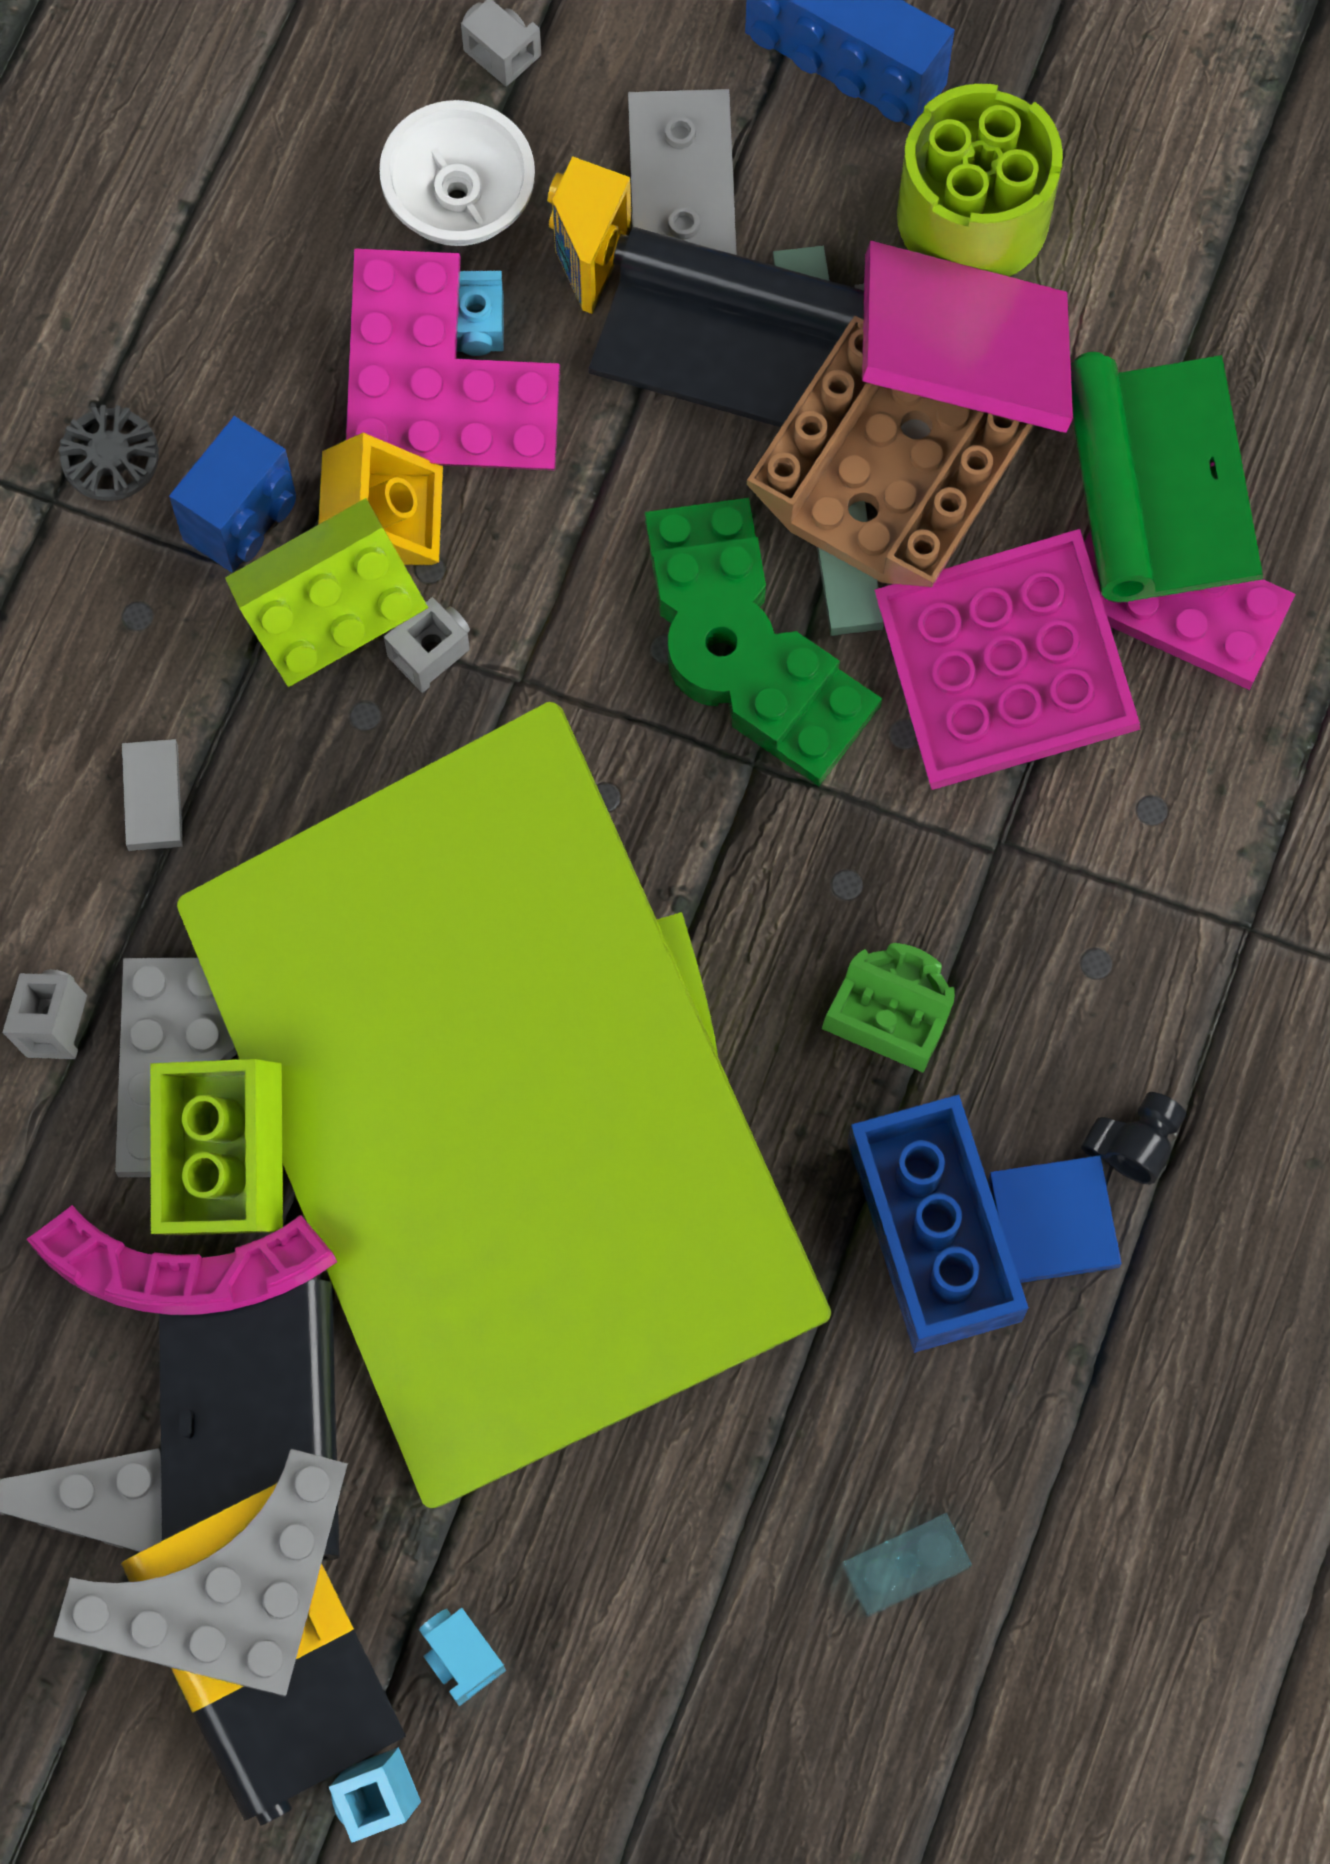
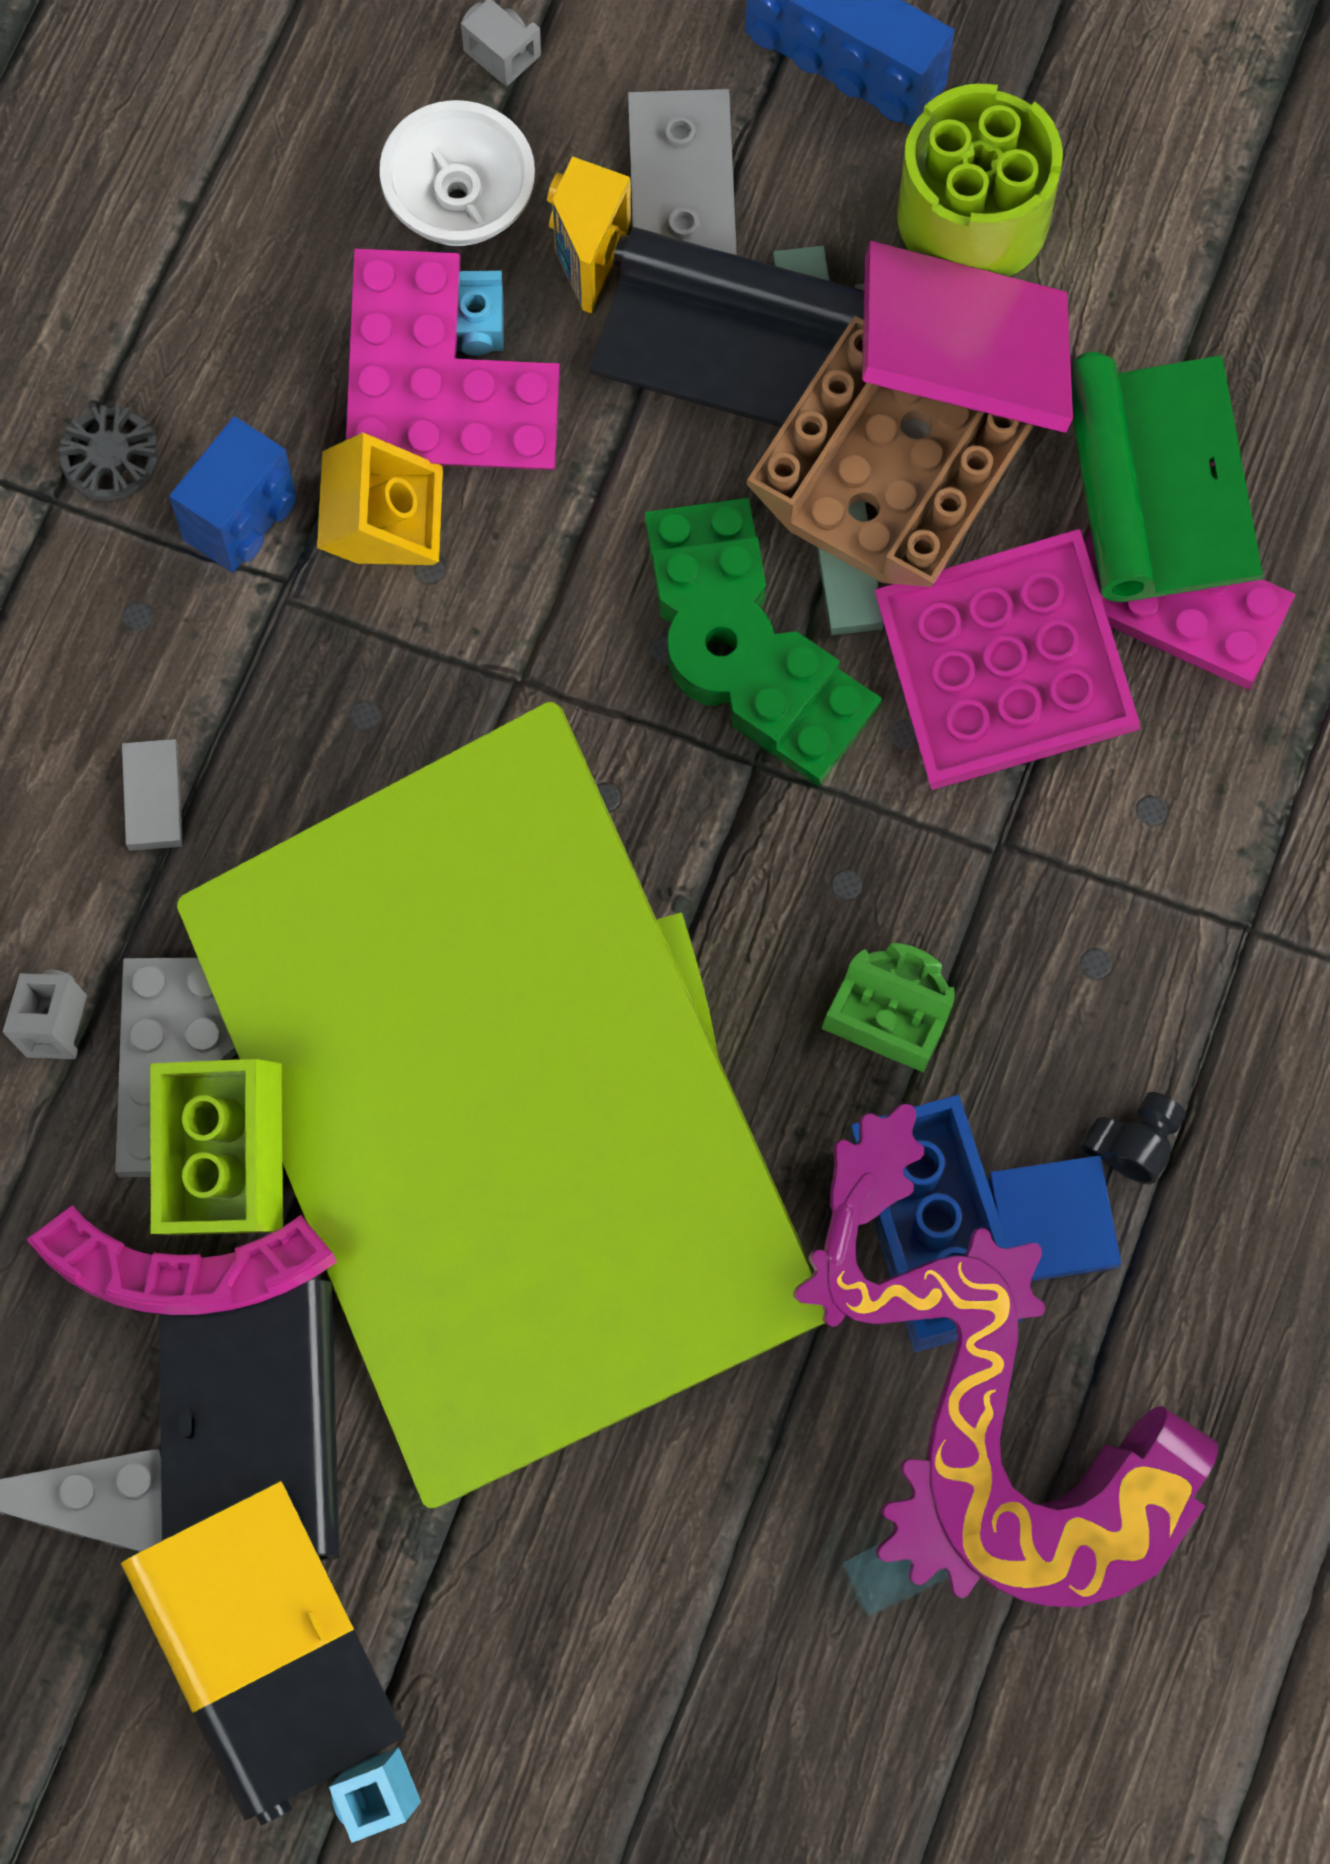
(237, 1609): light grey plate -> none
(326, 592): lime brick -> none
(435, 624): light grey brick -> none
(460, 1654): medium azure brick -> none
(962, 1507): none -> magenta animal

